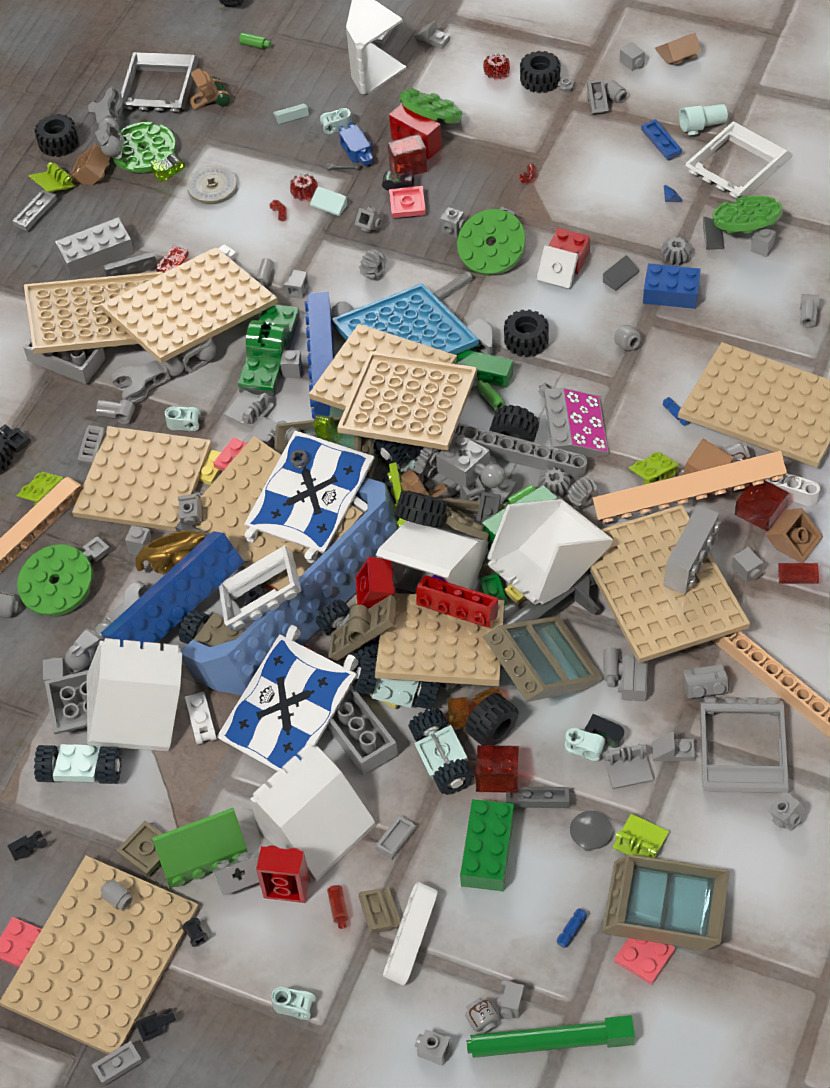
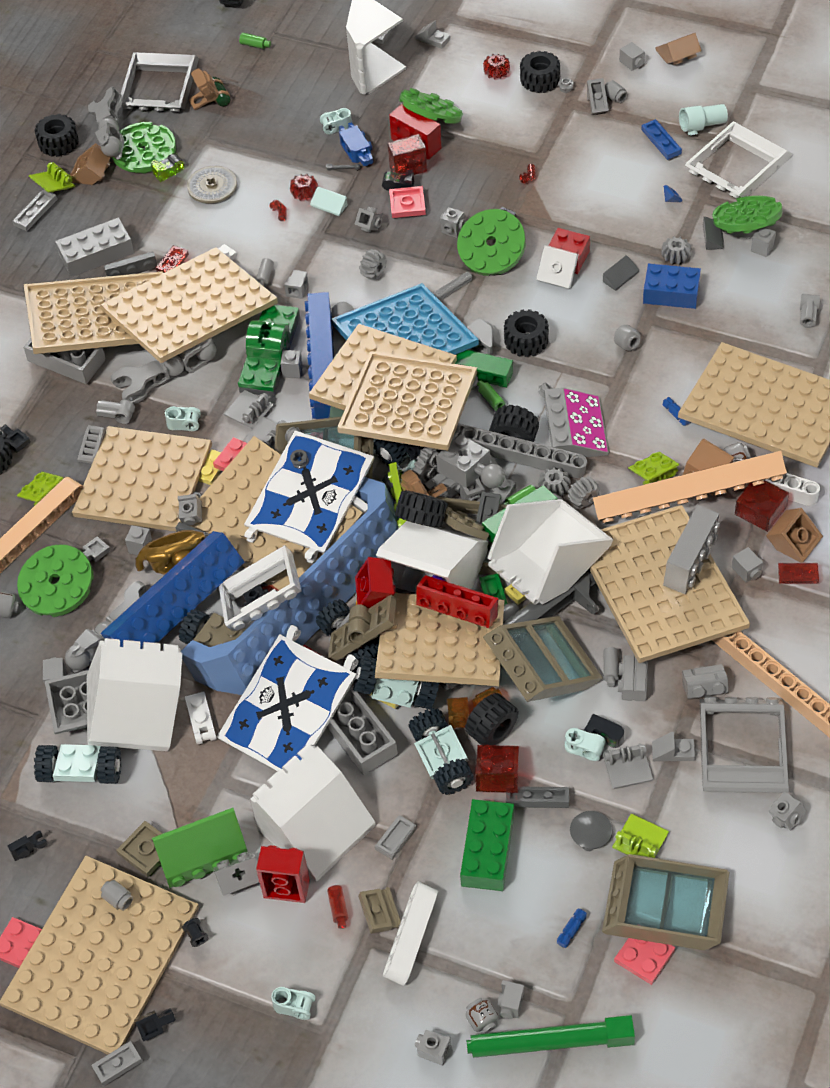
(291, 113): light aqua slope -> none
(325, 428): clear neon green leg -> none

